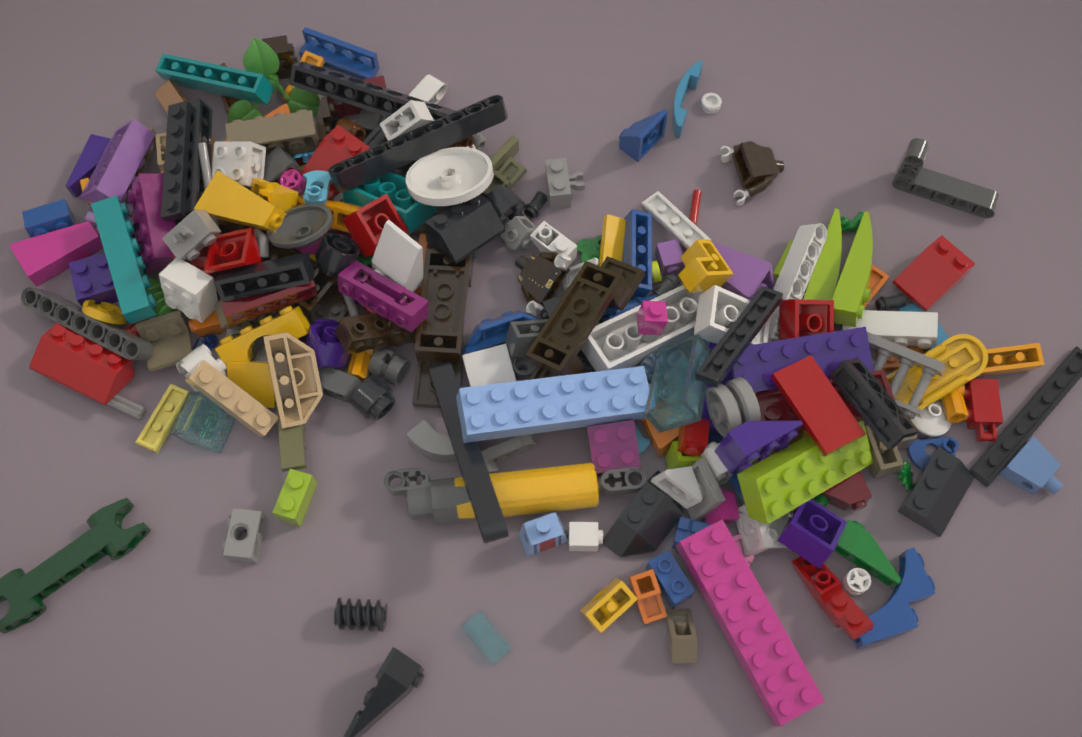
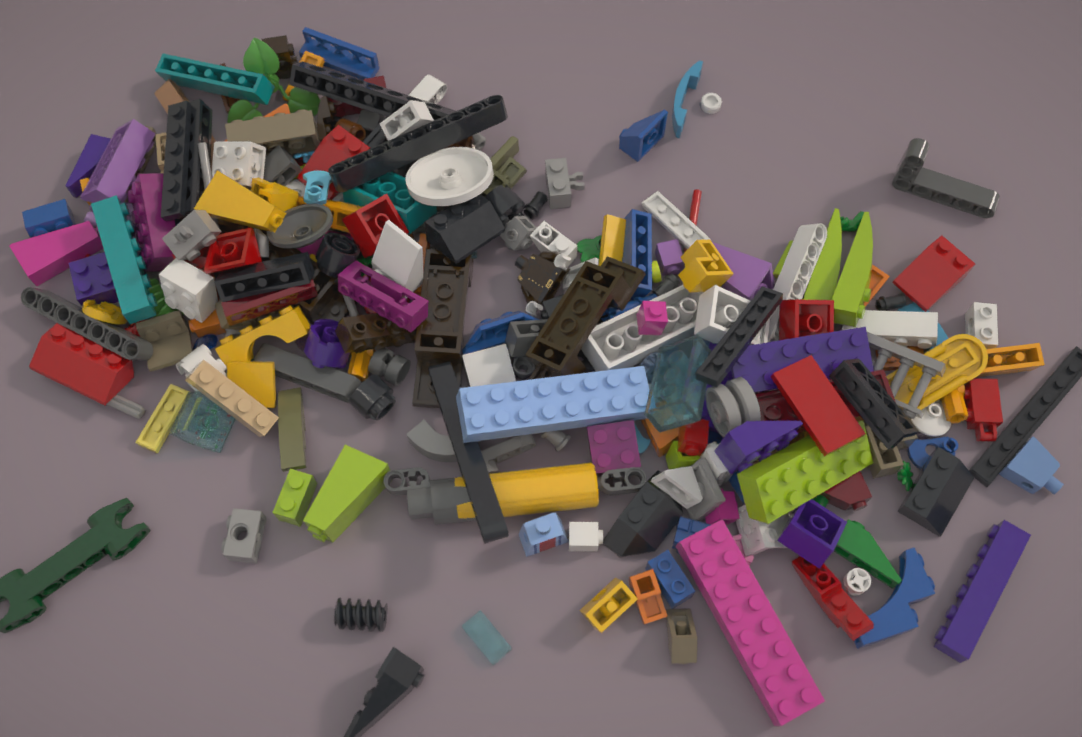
(292, 176): dark pink wheel -> none
(293, 378): tan wedge -> none
(345, 493): none -> lime slope
(557, 438): none -> light grey bush
(754, 166): dark brown torso -> none
(982, 323): none -> white brick
(982, 591): none -> dark purple brick

